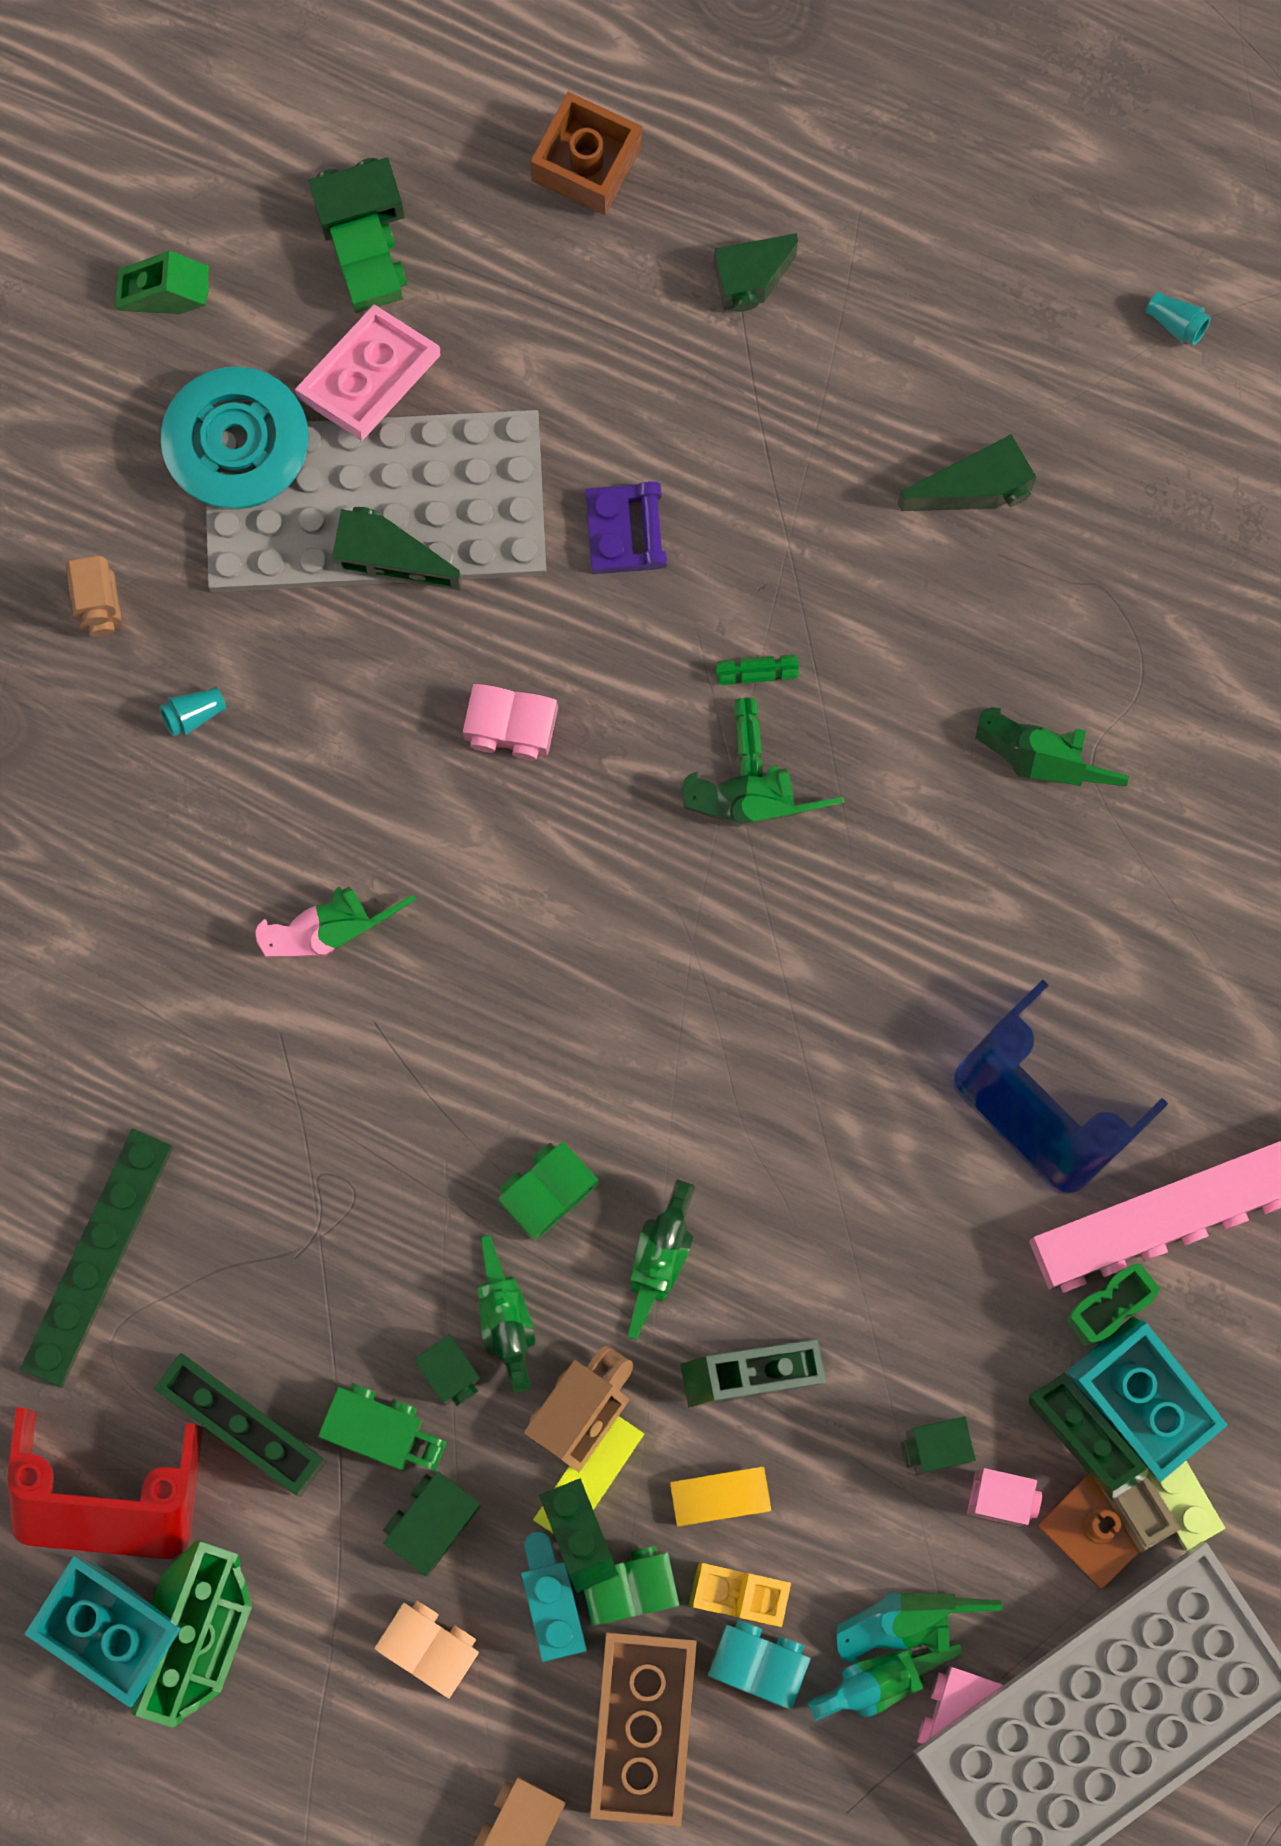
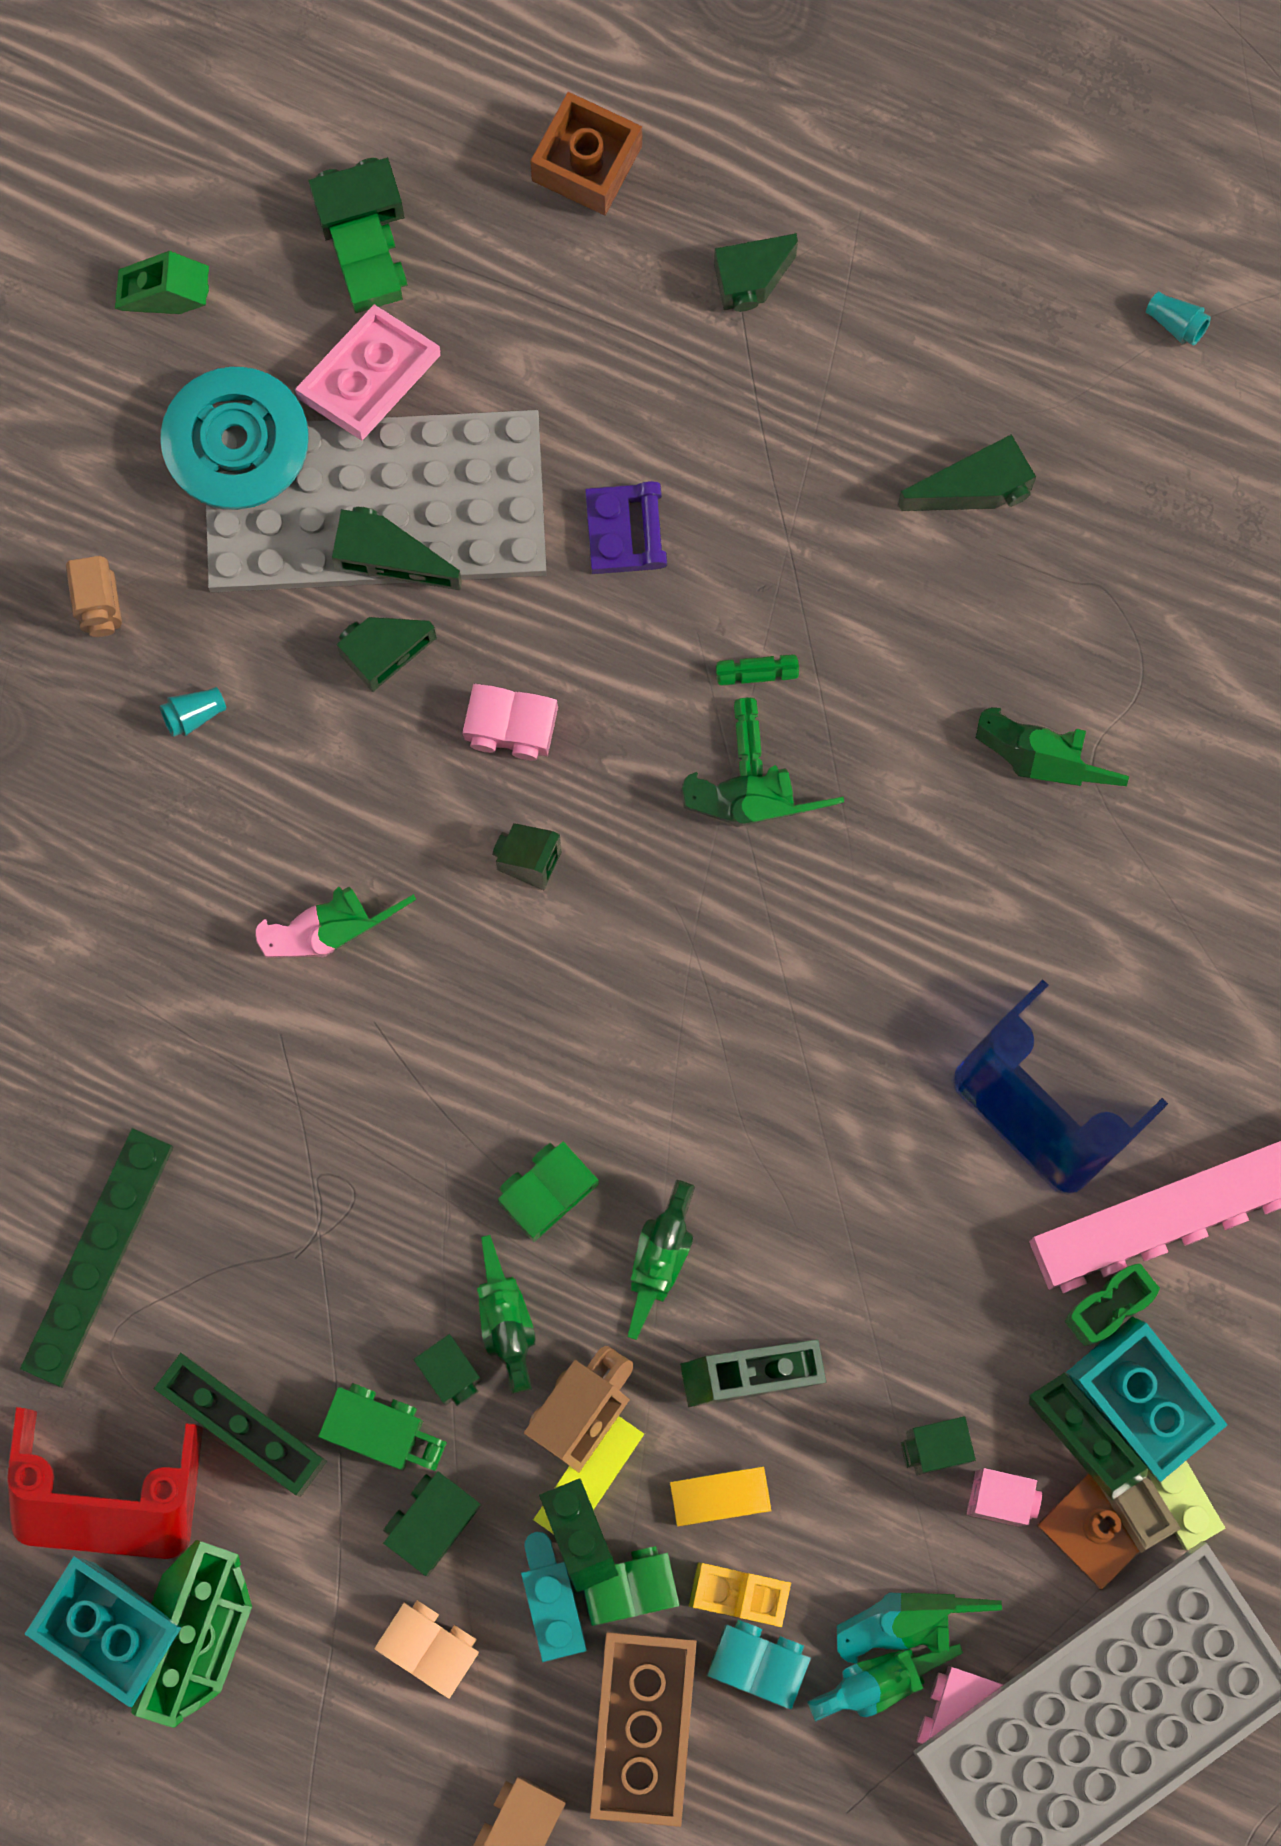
(383, 646): none -> dark green slope
(528, 854): none -> dark green slope

